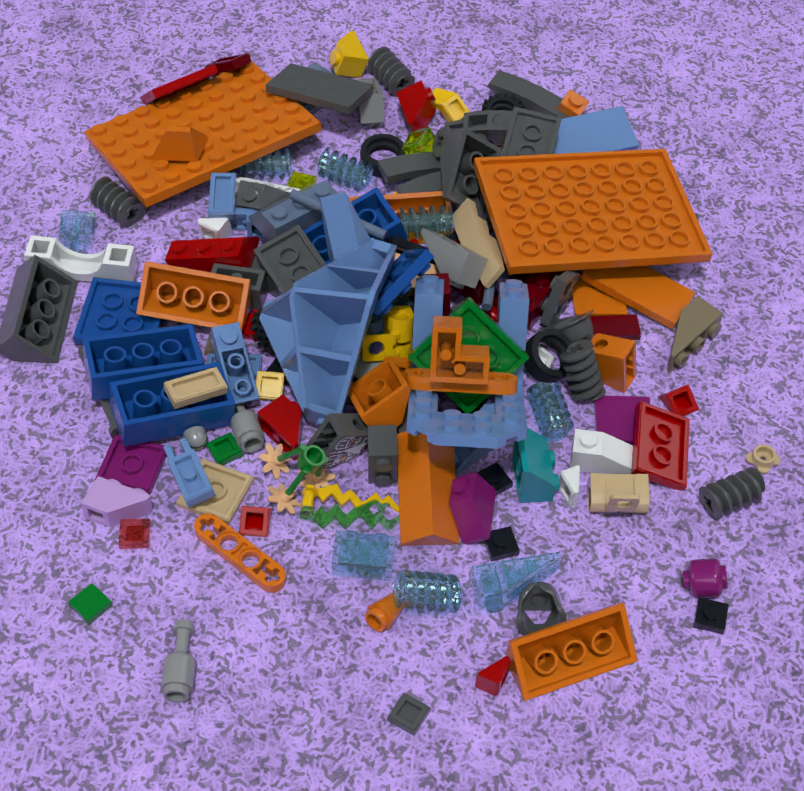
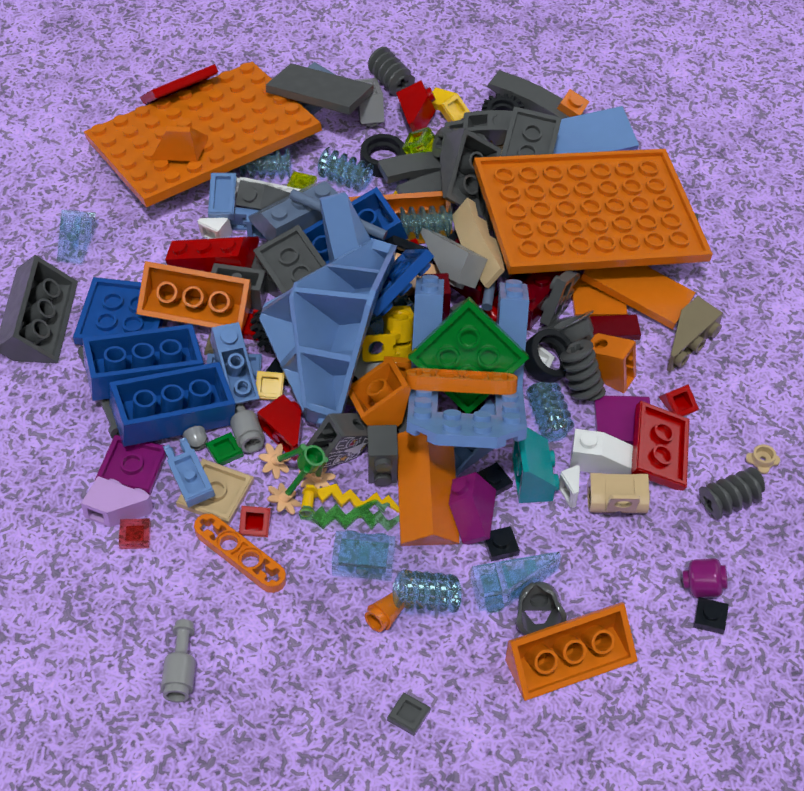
(90, 603): green tile -> none
(113, 262): white arch -> none
(116, 202): dark grey piece -> none
(195, 387): tan tile -> none
(231, 62): dark red tile -> none
(349, 56): yellow slope -> none
(454, 361): orange brick -> none
(493, 677): red slope -> none

